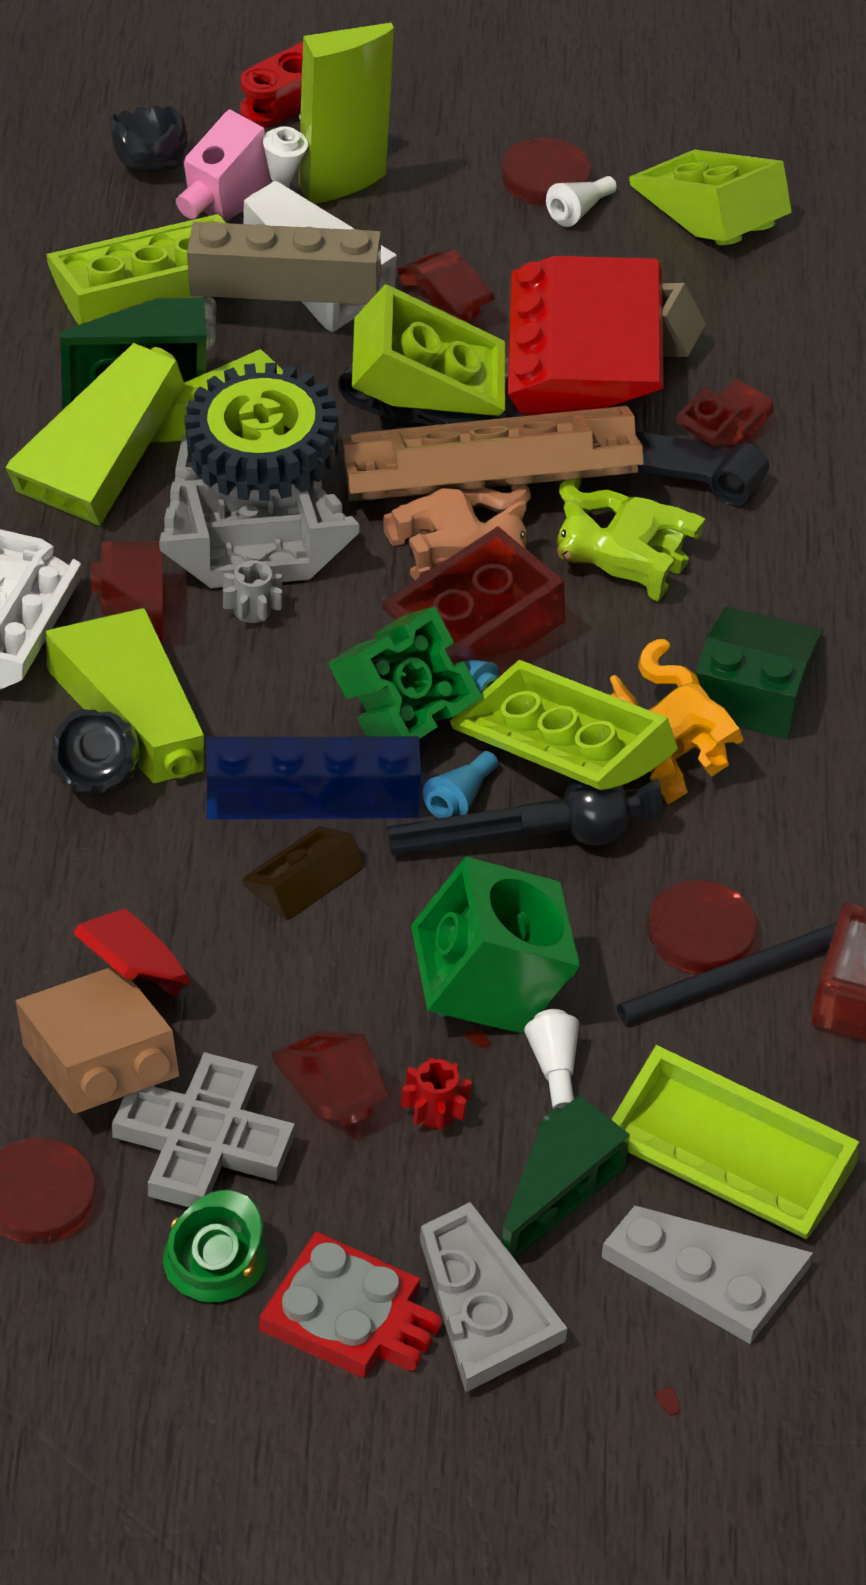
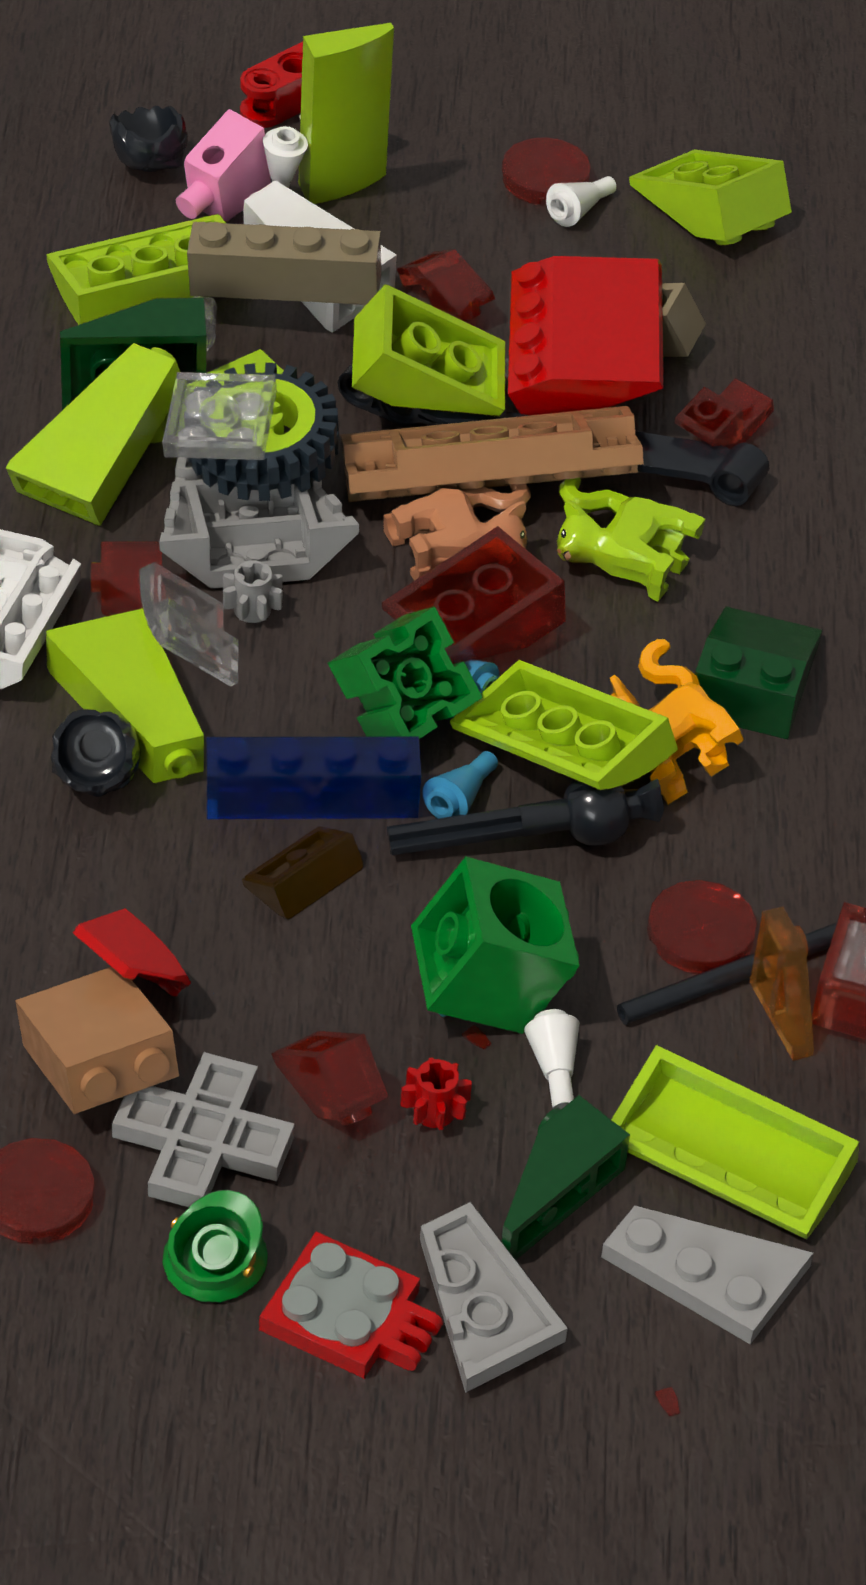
(188, 623): none -> clear slope
(219, 416): none -> clear plate
(782, 981): none -> clear orange wing

